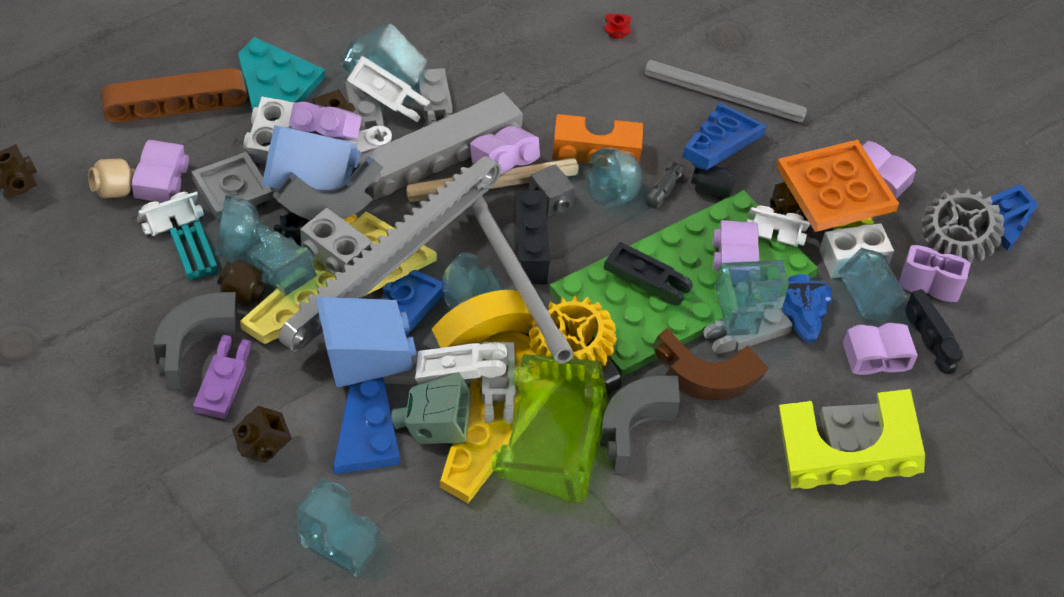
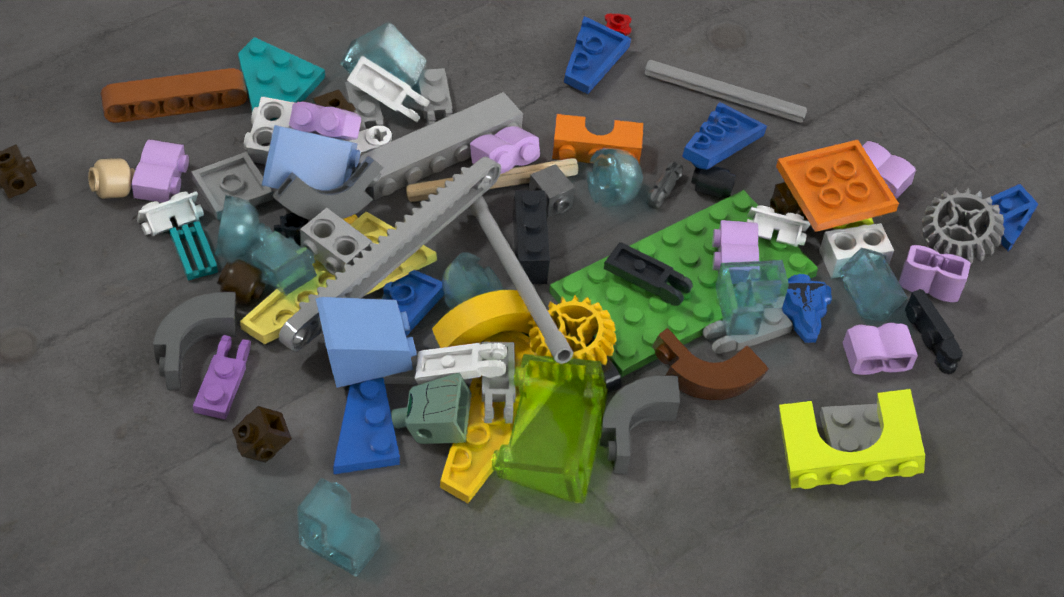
(594, 54): none -> blue wing

